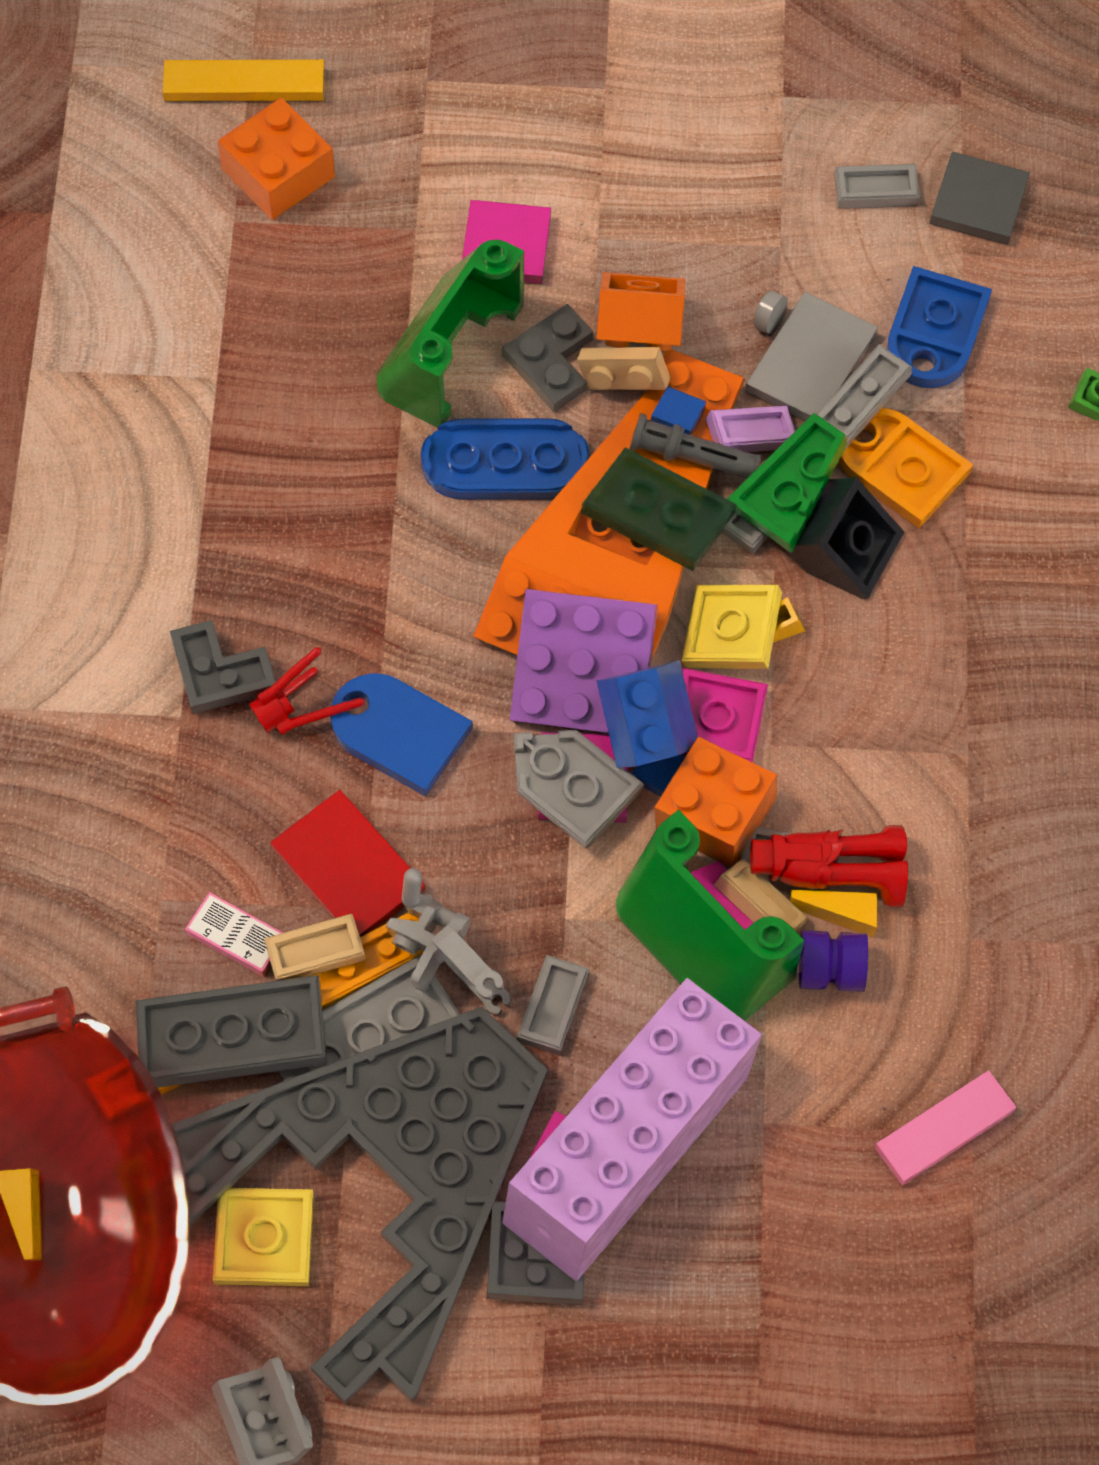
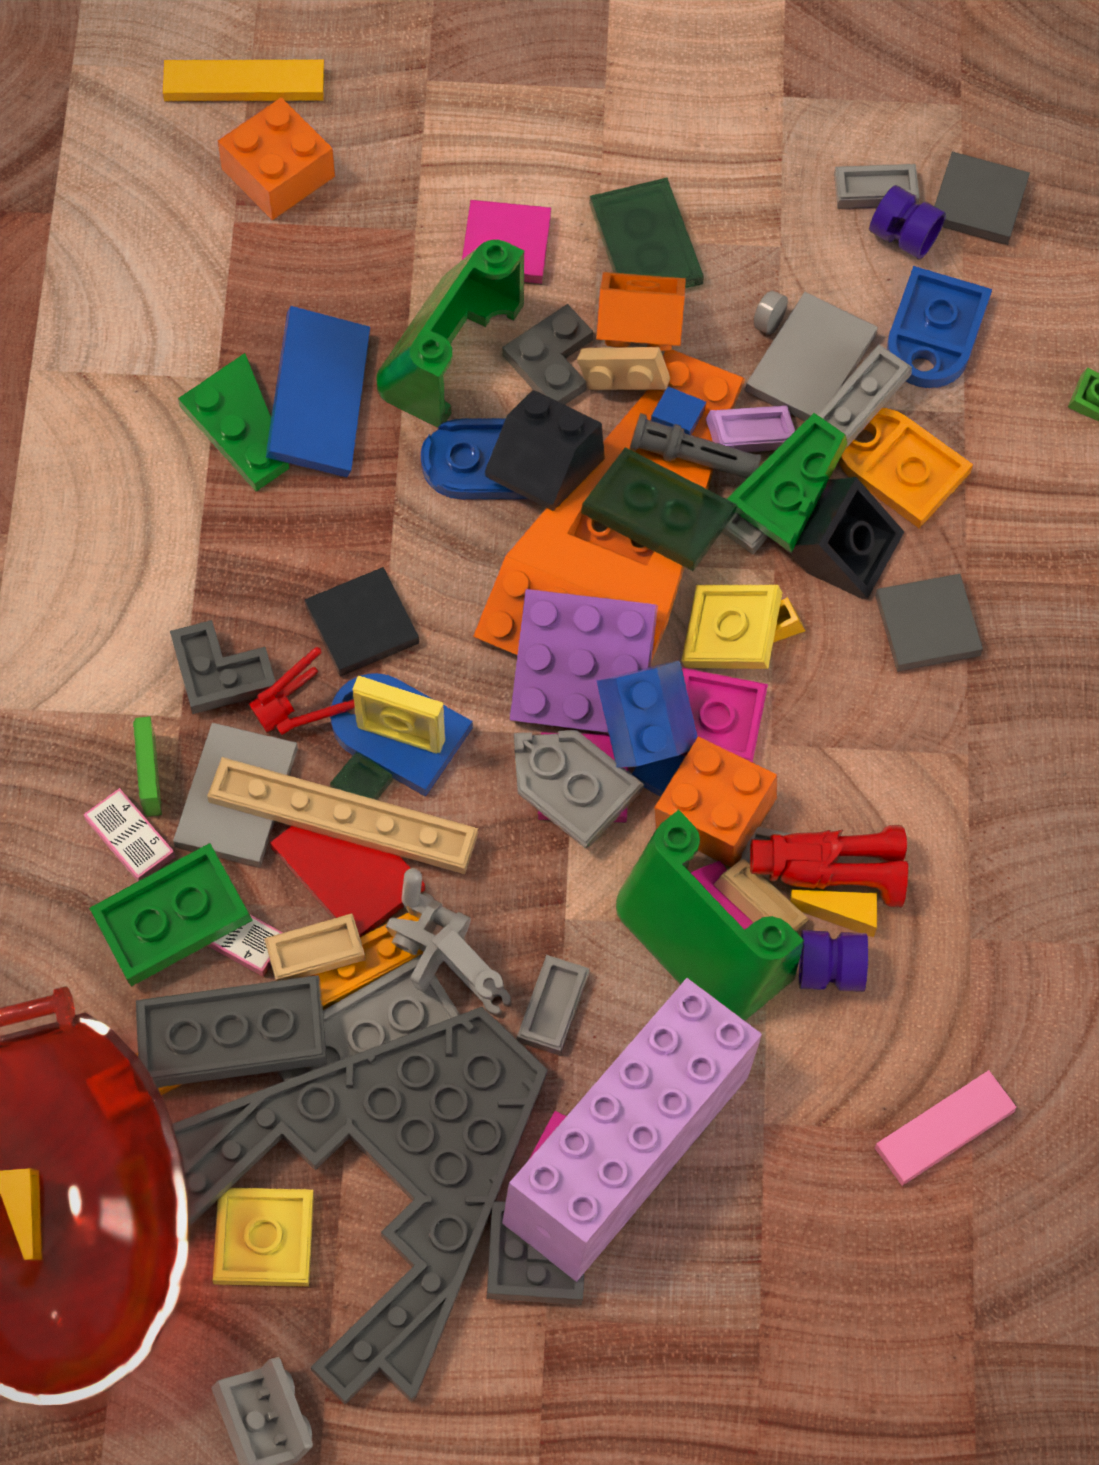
(129, 835): none -> tile
(147, 766): none -> bright green tile
(170, 914): none -> green plate
(231, 832): none -> light grey tile
(235, 420): none -> green wing
(318, 392): none -> blue tile
(343, 815): none -> tan tile
(361, 621): none -> black tile
(362, 777): none -> clear green tile
(399, 714): none -> light yellow tile
(545, 450): none -> black slope
(646, 232): none -> clear green tile
(909, 223): none -> dark purple wheel
(928, 622): none -> dark grey tile

